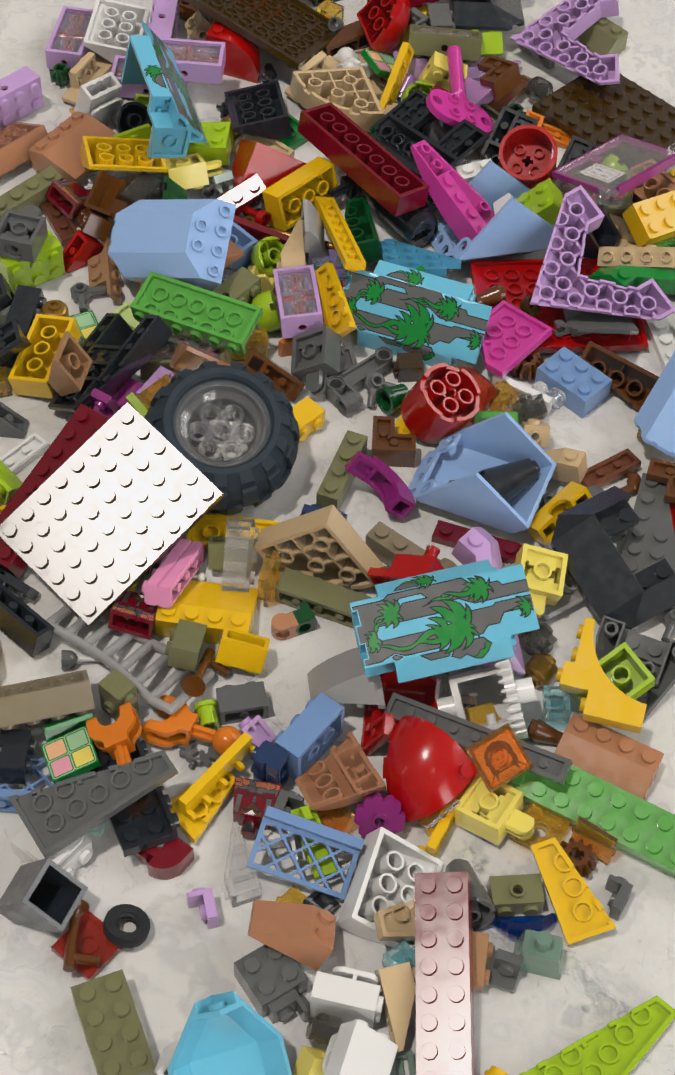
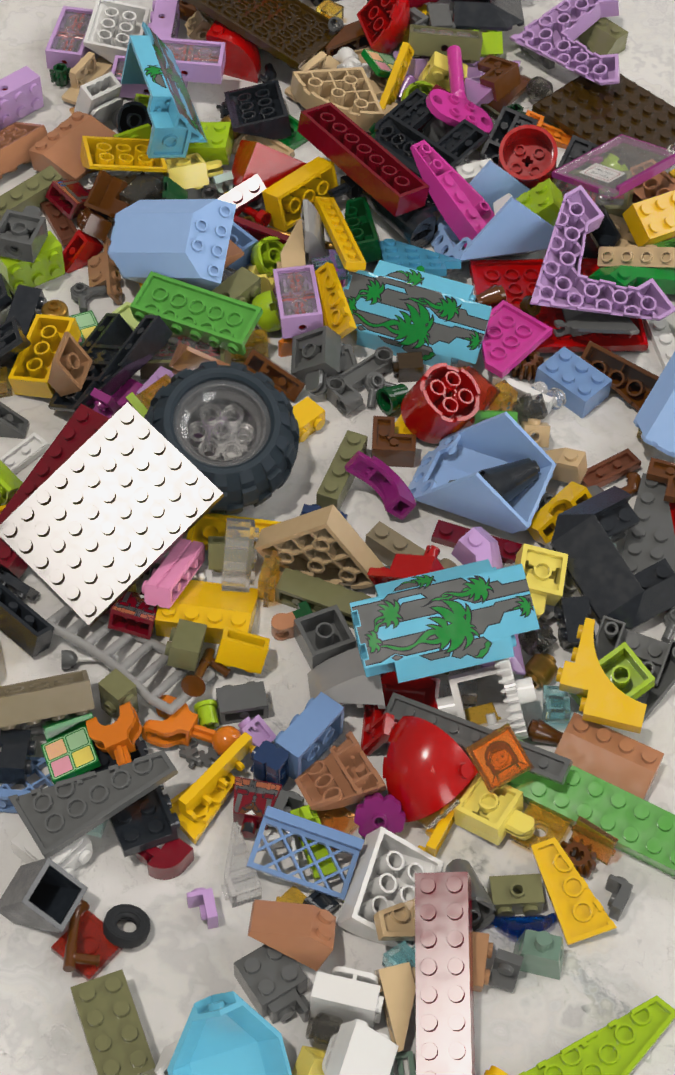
(323, 635): none -> dark grey brick
(571, 613): none -> black brick

